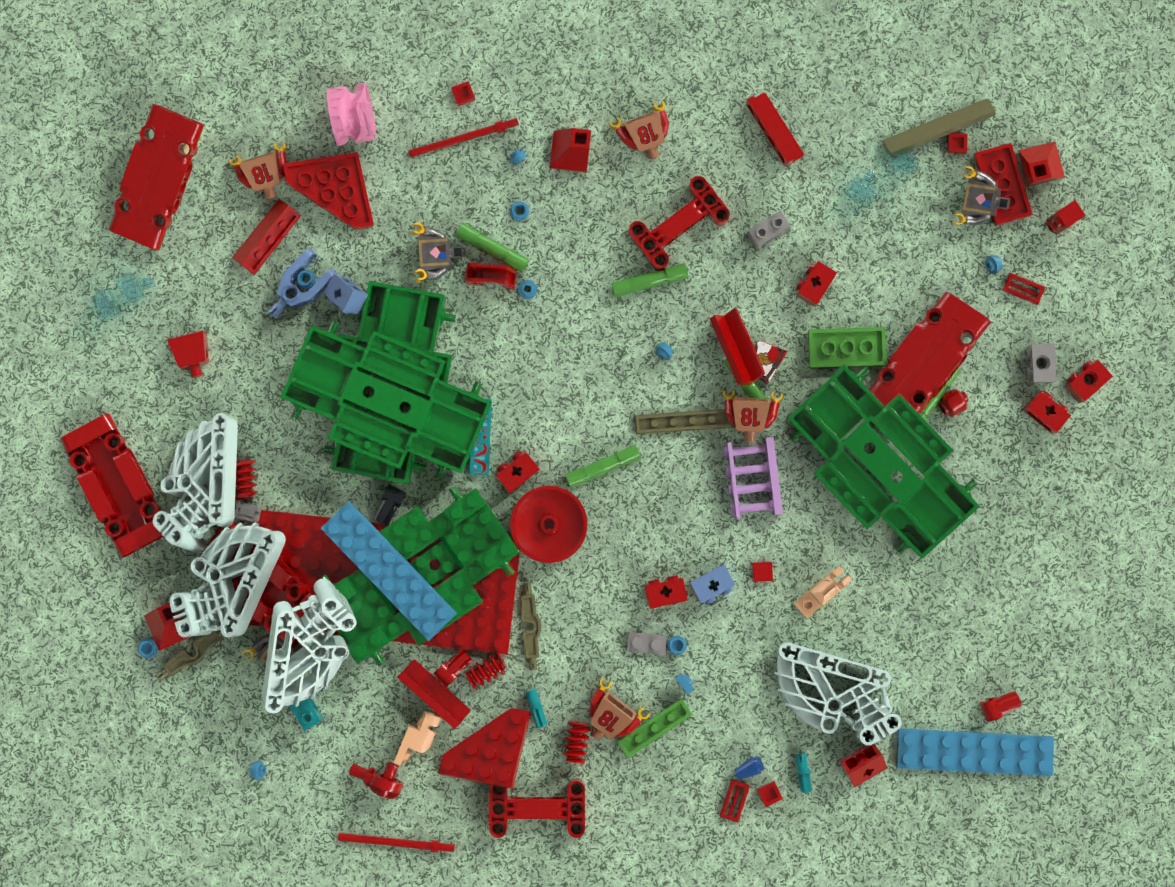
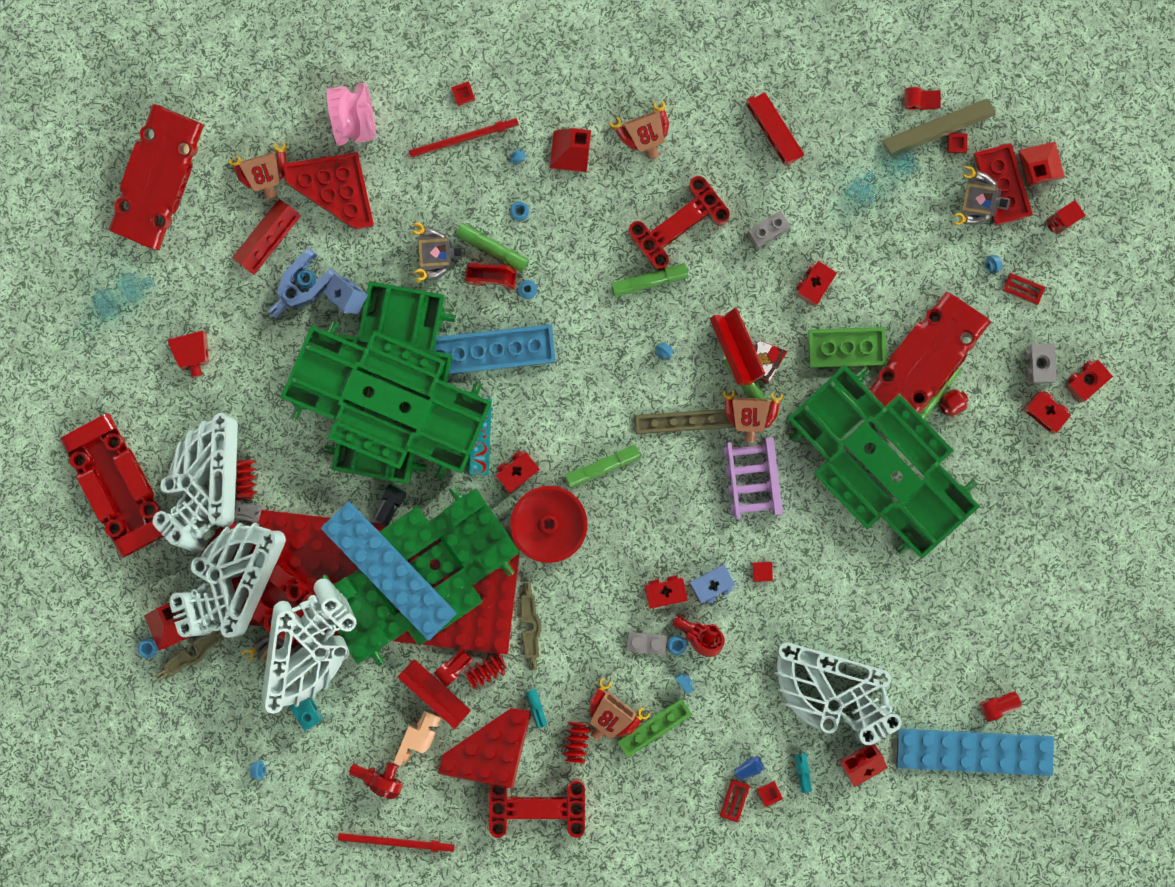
(498, 349): none -> dark azure plate
(701, 636): none -> red pin
(821, 592): light nougat plate -> none
(921, 100): none -> red panel

